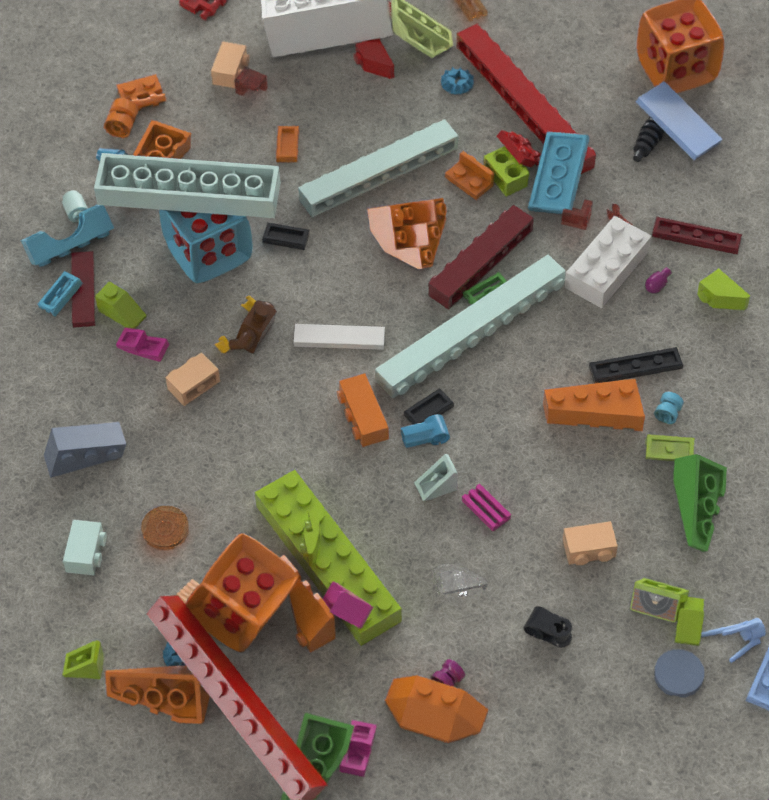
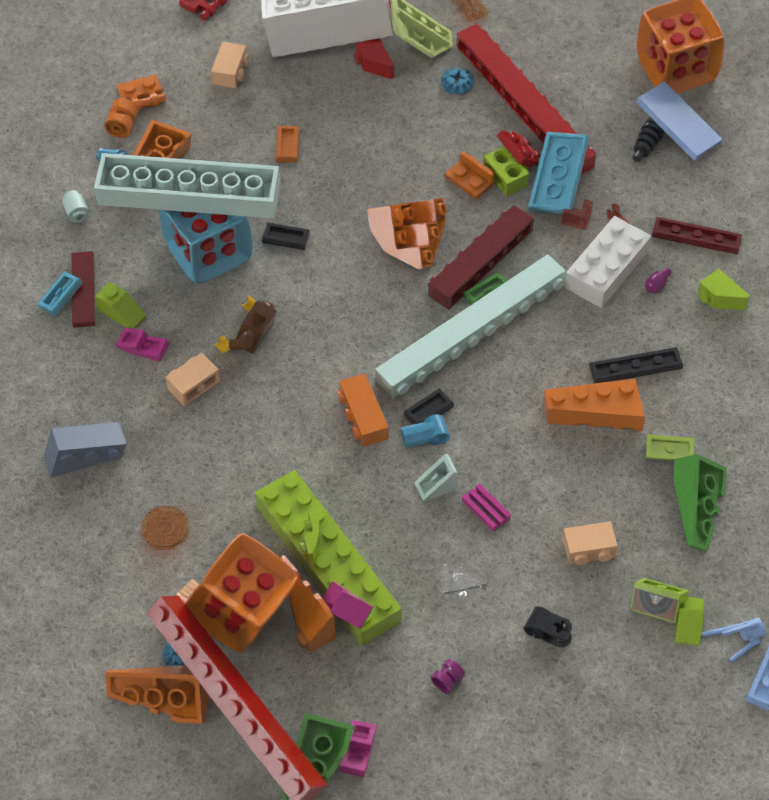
(84, 547): light aqua brick -> none
(85, 662): lime slope -> none
(92, 223): medium azure arch -> none
(250, 80): clear red panel -> none
(339, 336): white tile -> none
(378, 168): light aqua brick -> none
(435, 709): orange wedge -> none
(669, 406): medium azure wheel -> none
(679, 673): sand blue tile -> none

